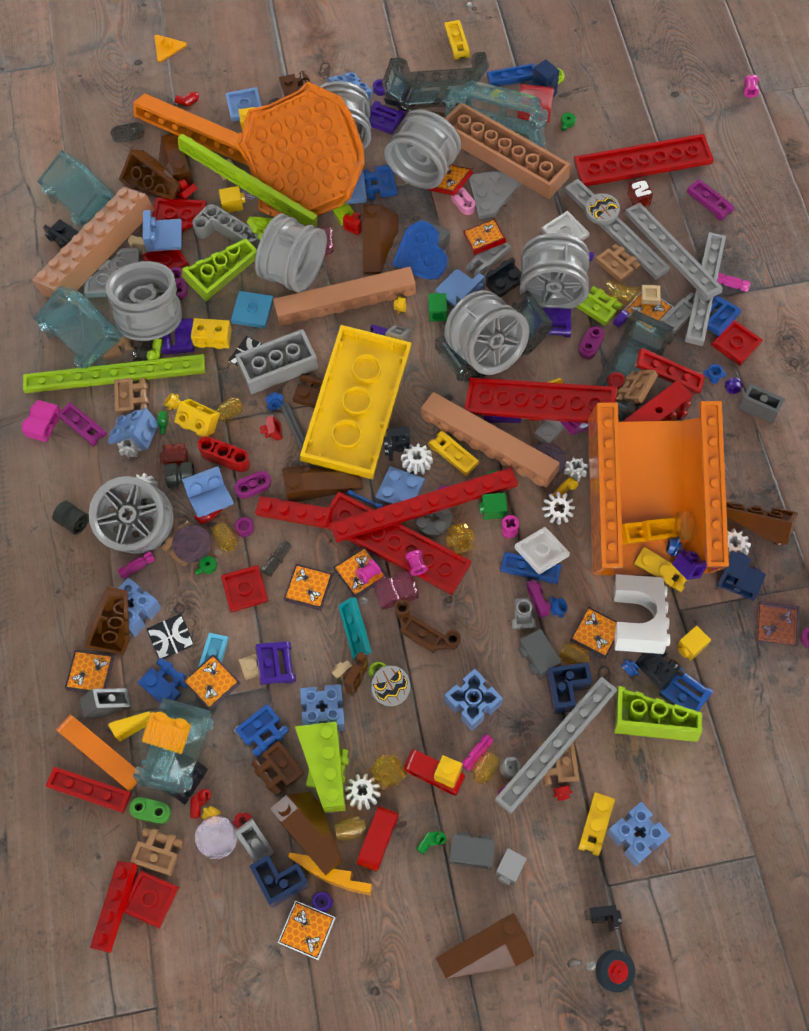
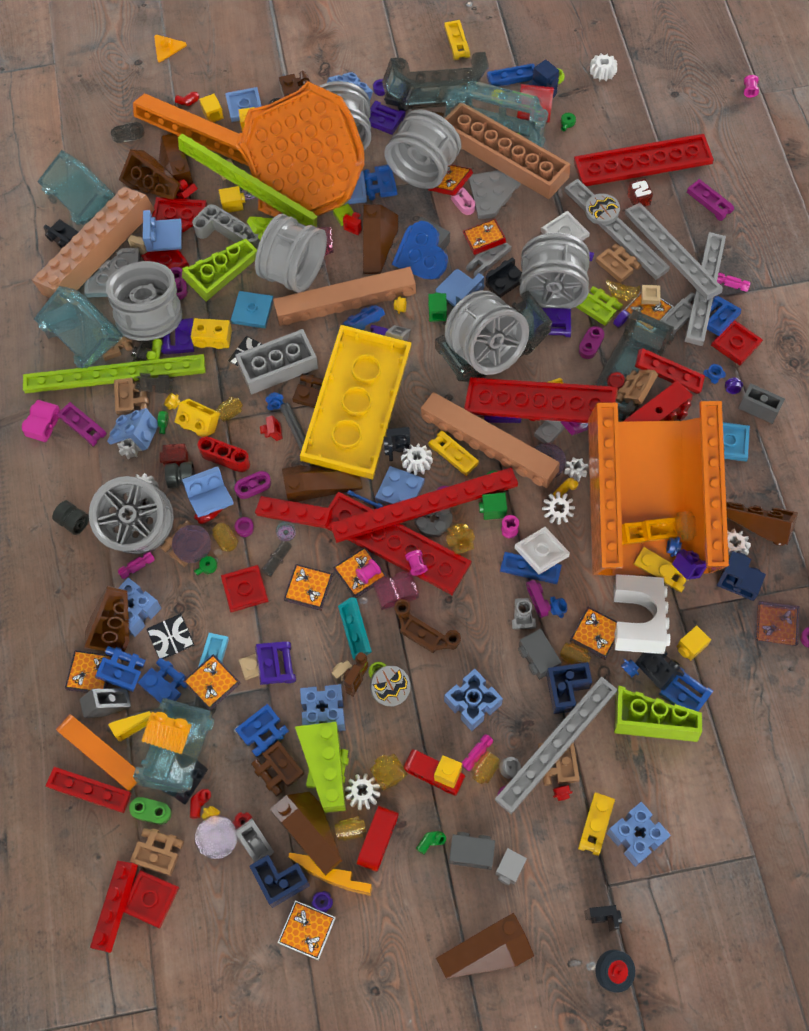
(117, 673): none -> blue plate
(161, 383): none -> clear smoke hinge
(211, 108): none -> yellow brick
(285, 531): none -> clear light blue tile
(366, 316): none -> blue plate
(603, 67): none -> white gear
(736, 441): none -> dark azure plate

